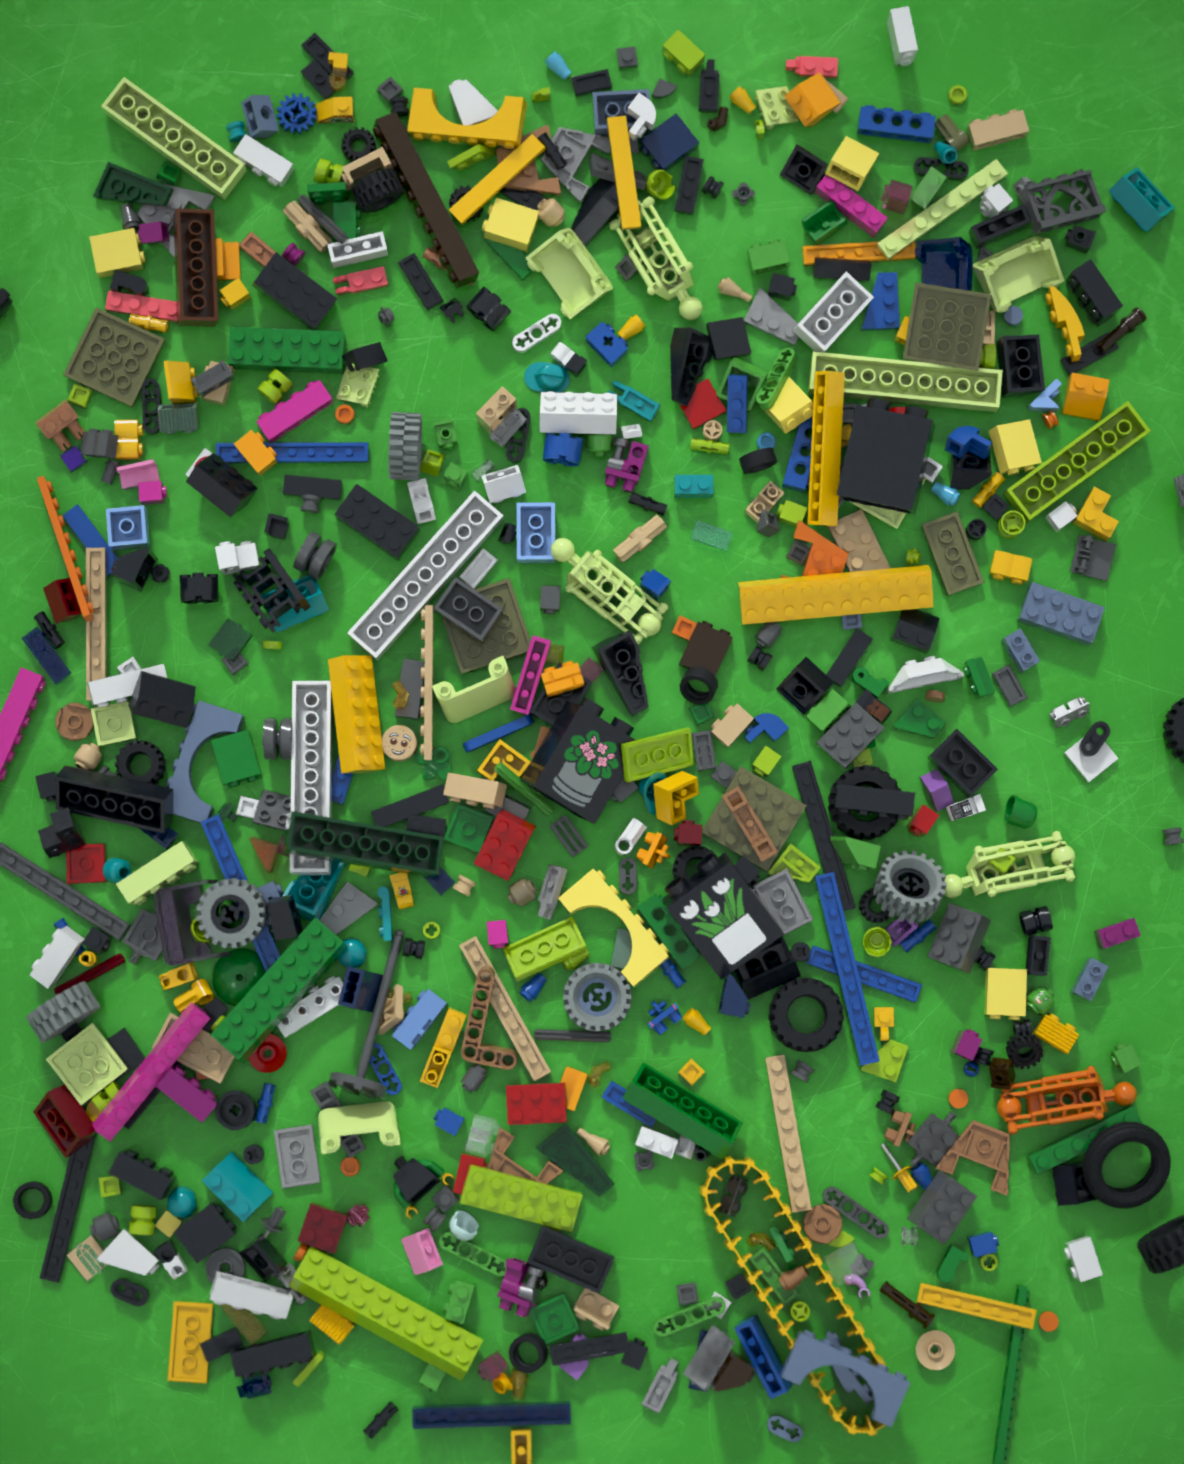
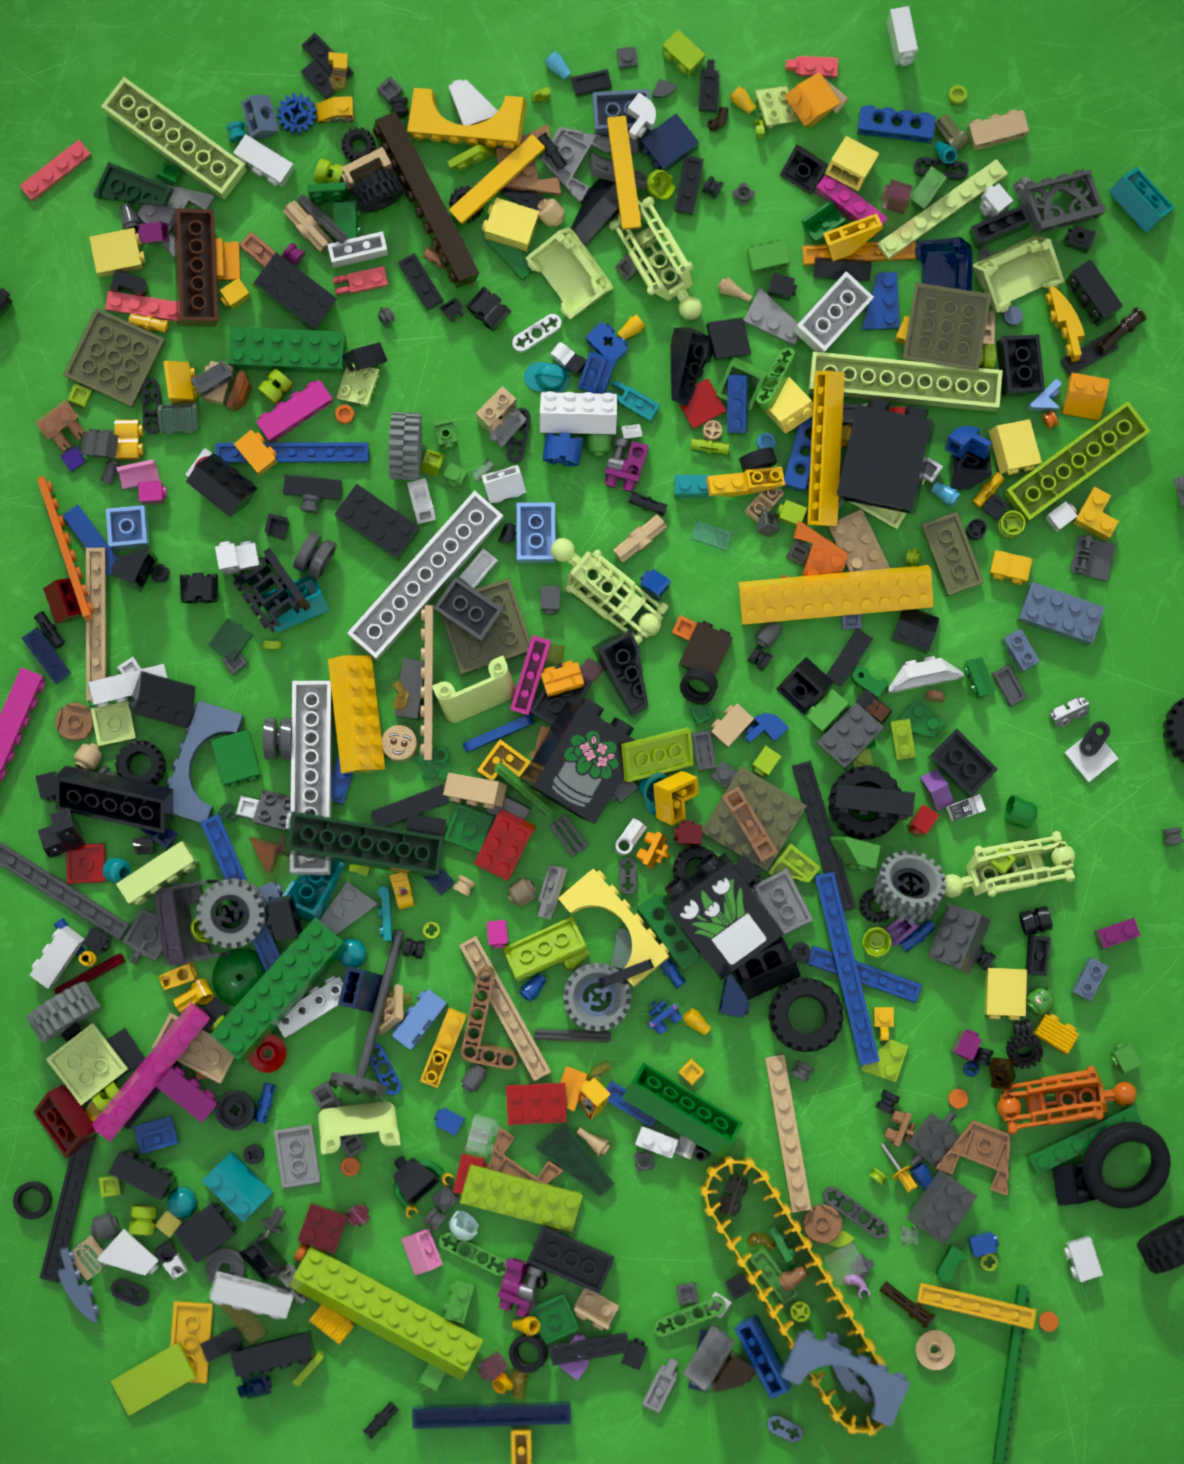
(55, 170): none -> coral plate
(78, 1292): none -> sand blue slope
(144, 846): none -> dark grey plate
(153, 1378): none -> lime tile
(156, 1134): none -> blue plate
(239, 393): none -> dark orange slope
(526, 1325): none -> yellow cone
(593, 1097): none -> yellow slope
(596, 373): none -> blue plate
(626, 973): none -> black beam
(745, 483): none -> yellow slope
(850, 237): none -> yellow slope
(903, 739): none -> lime plate

